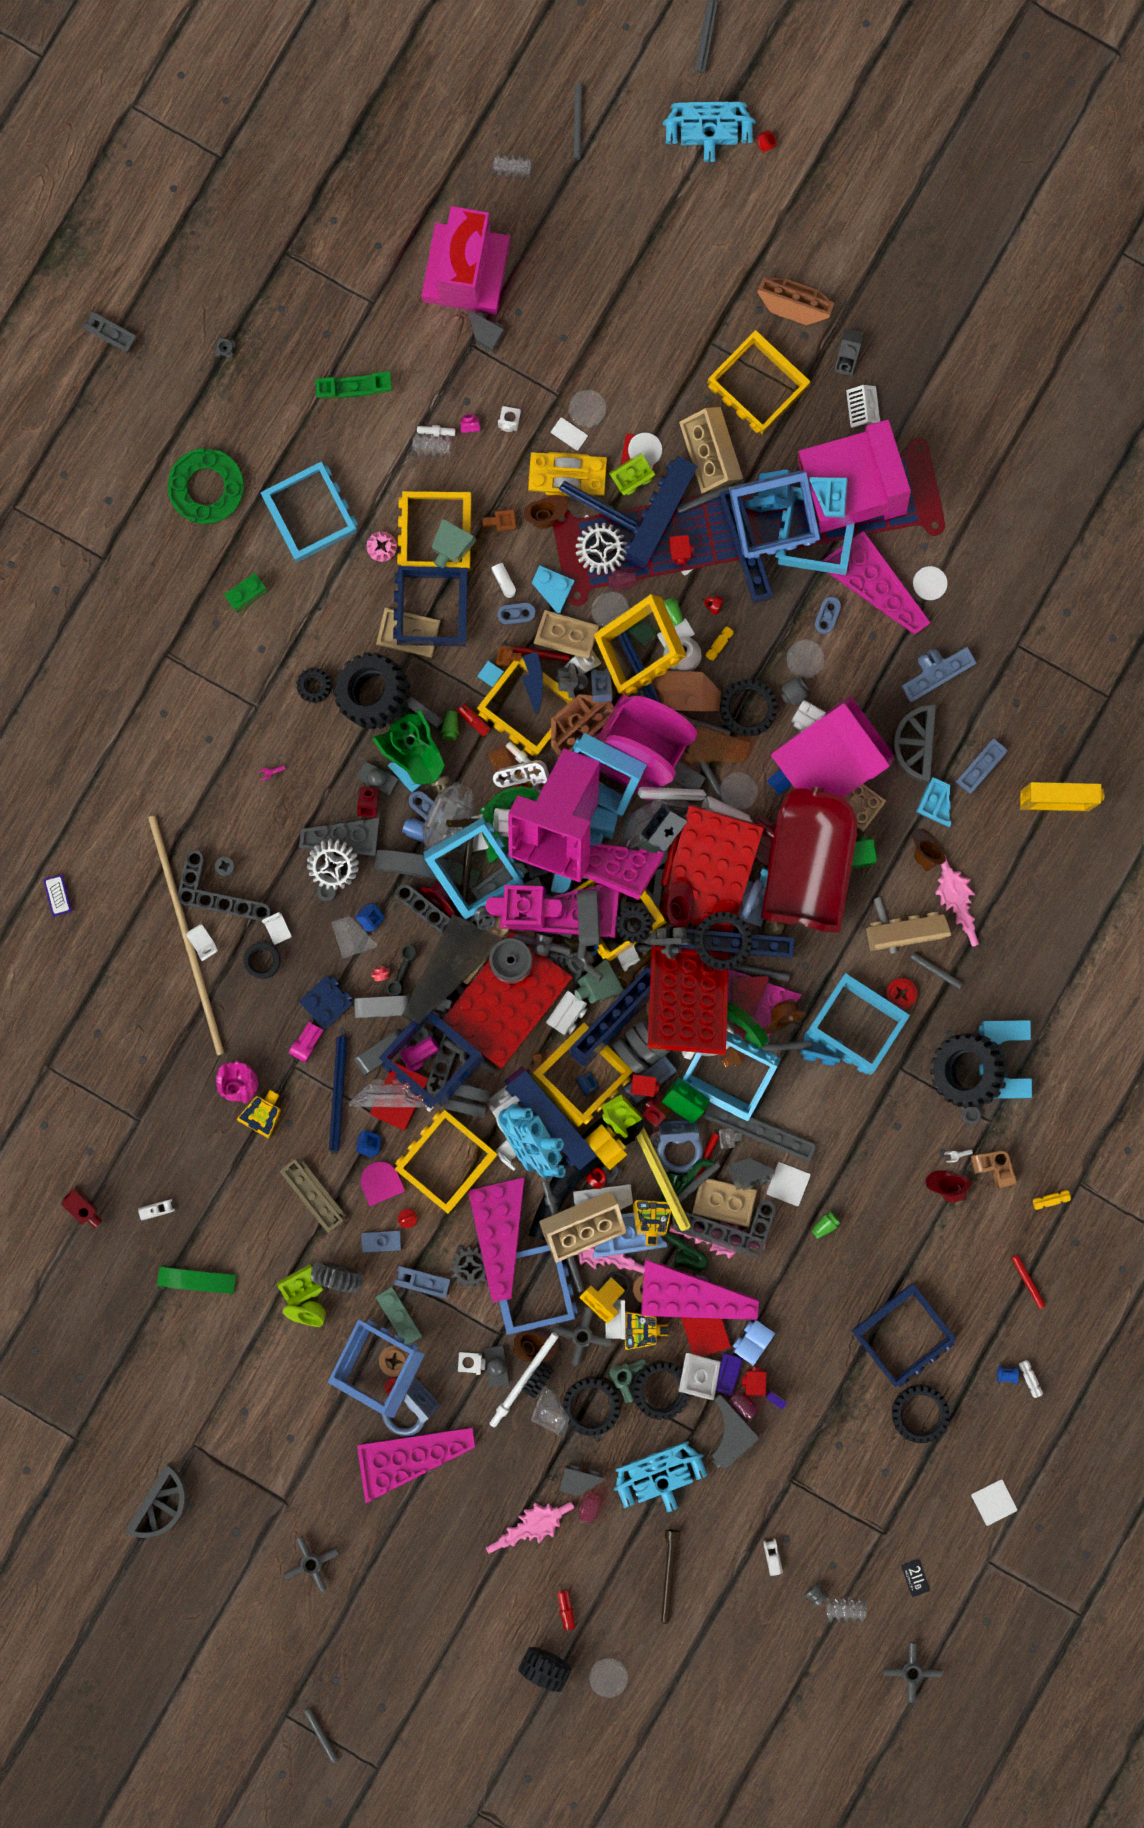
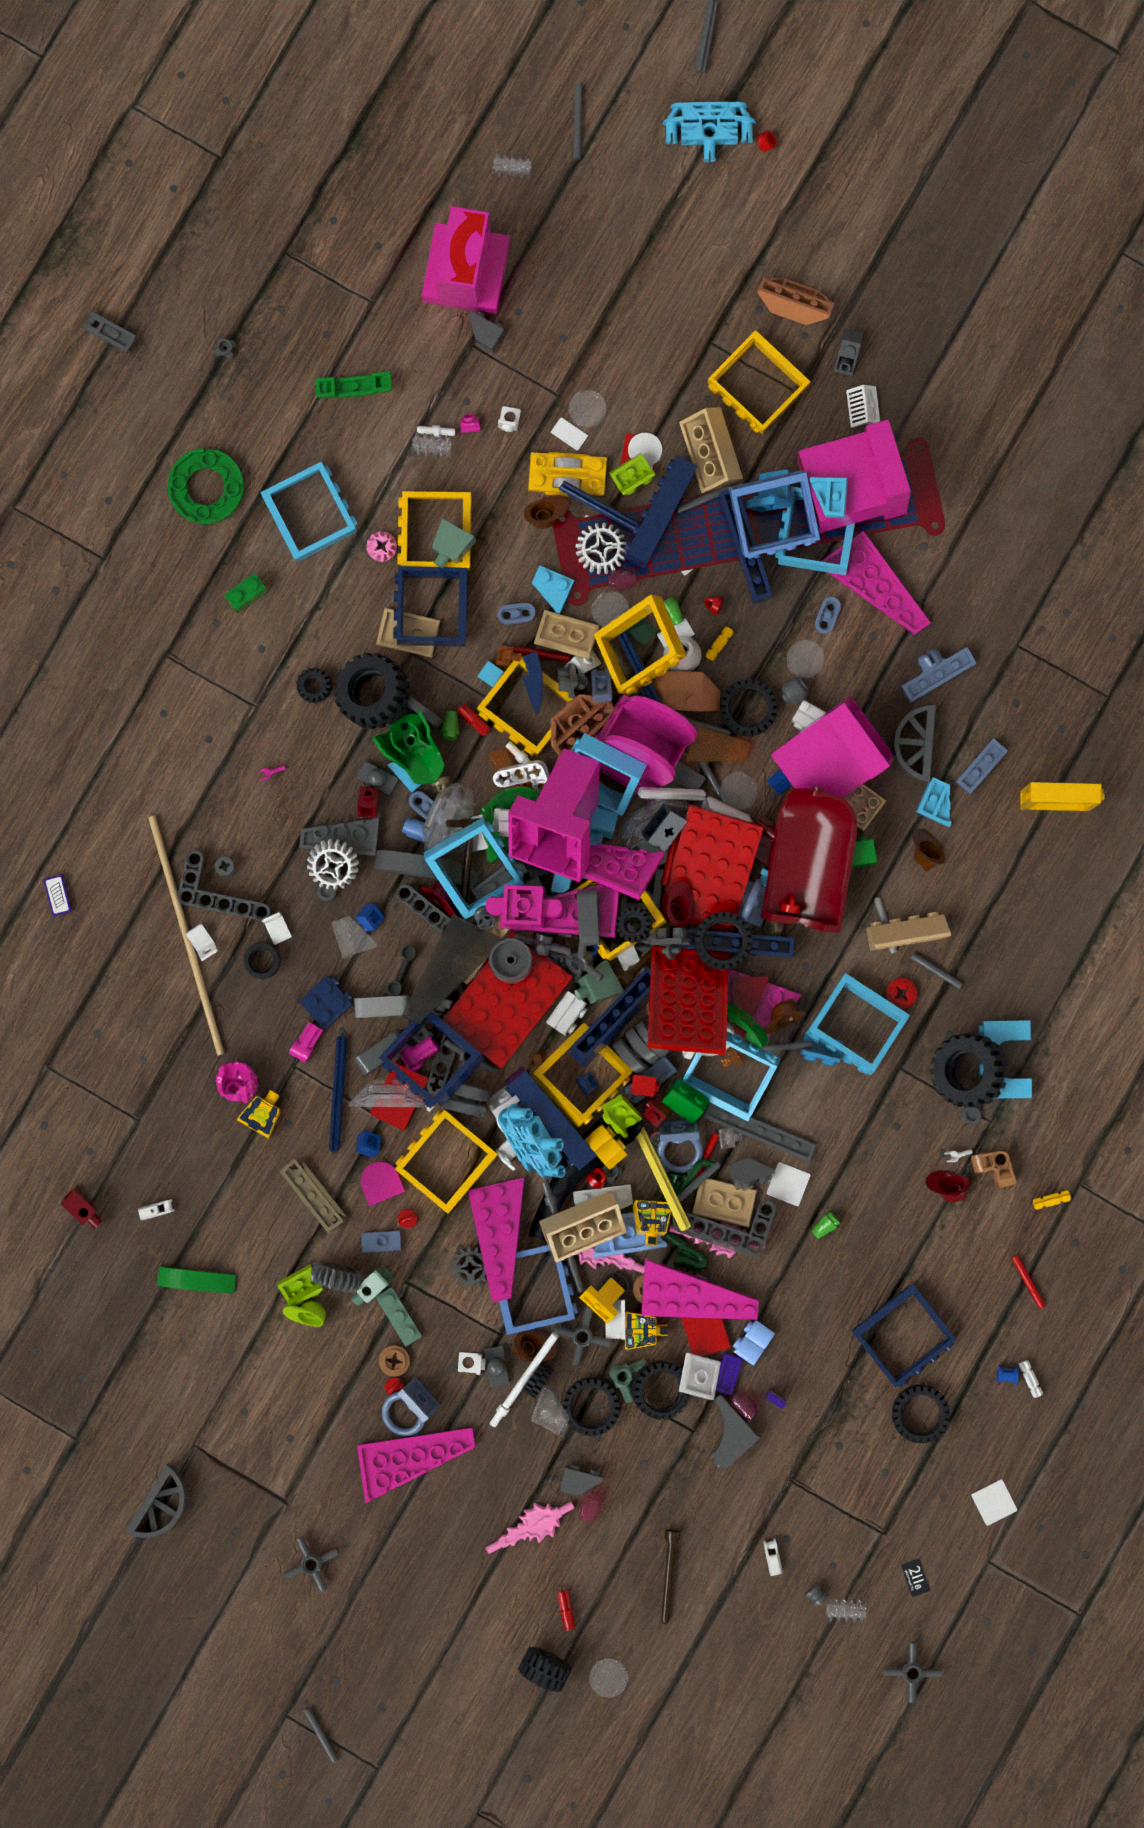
(350, 1354): medium blue window -> none
(376, 1282): none -> sand green torso
(380, 973): coral plate -> none
(422, 1282): sand blue plate -> none
(503, 521): dark orange plate -> none
(504, 580): white bar -> none
(656, 1463): medium azure piece -> none
(680, 549): red brick -> none
(754, 1381): red brick -> none
(762, 972): dark grey bar -> none
(791, 907): none -> red tile
(930, 583): white sticker -> none
(955, 894): bright pink piece -> none

